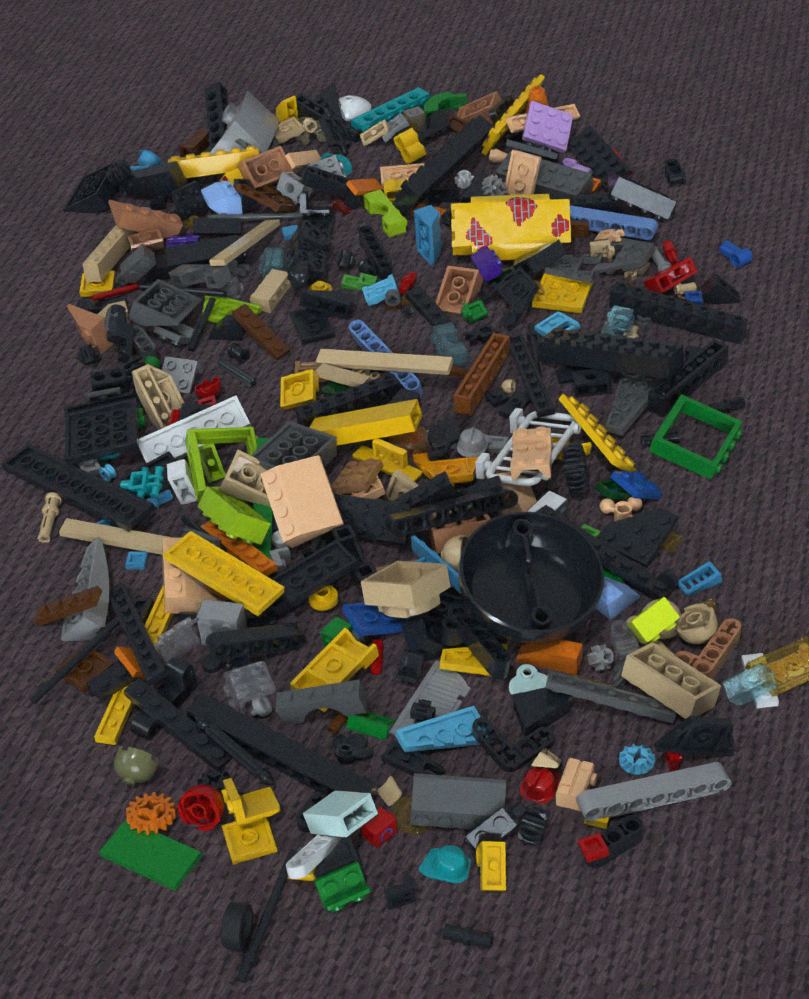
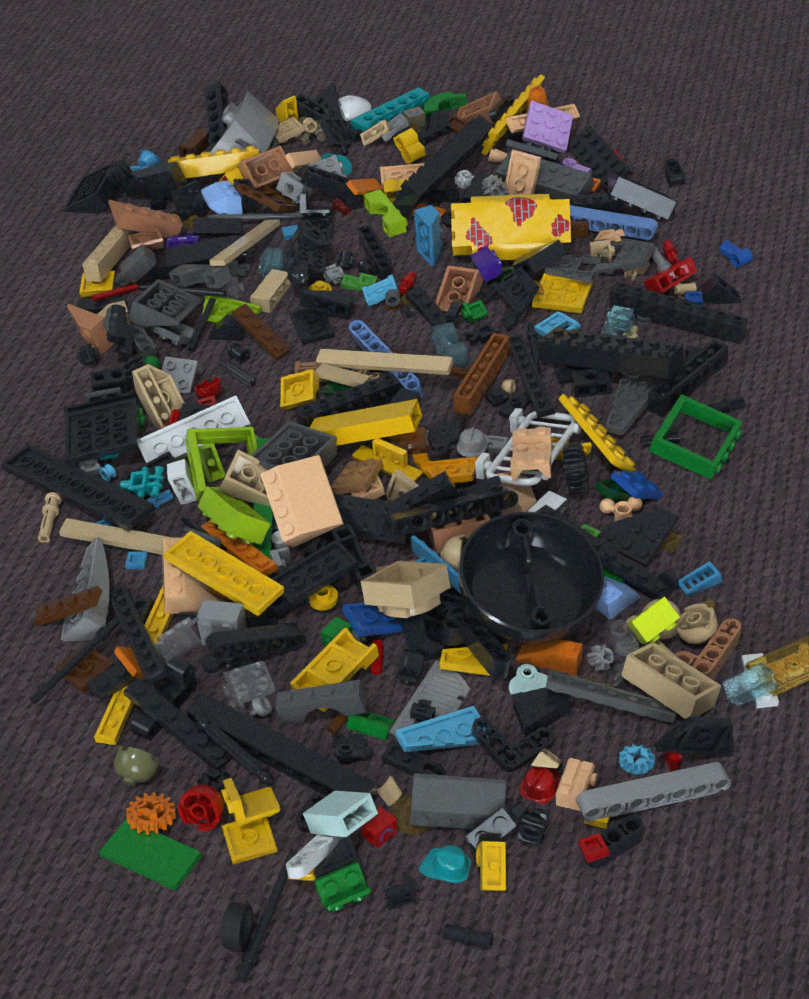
(333, 274): none -> light grey gear
(454, 309): none -> black beam

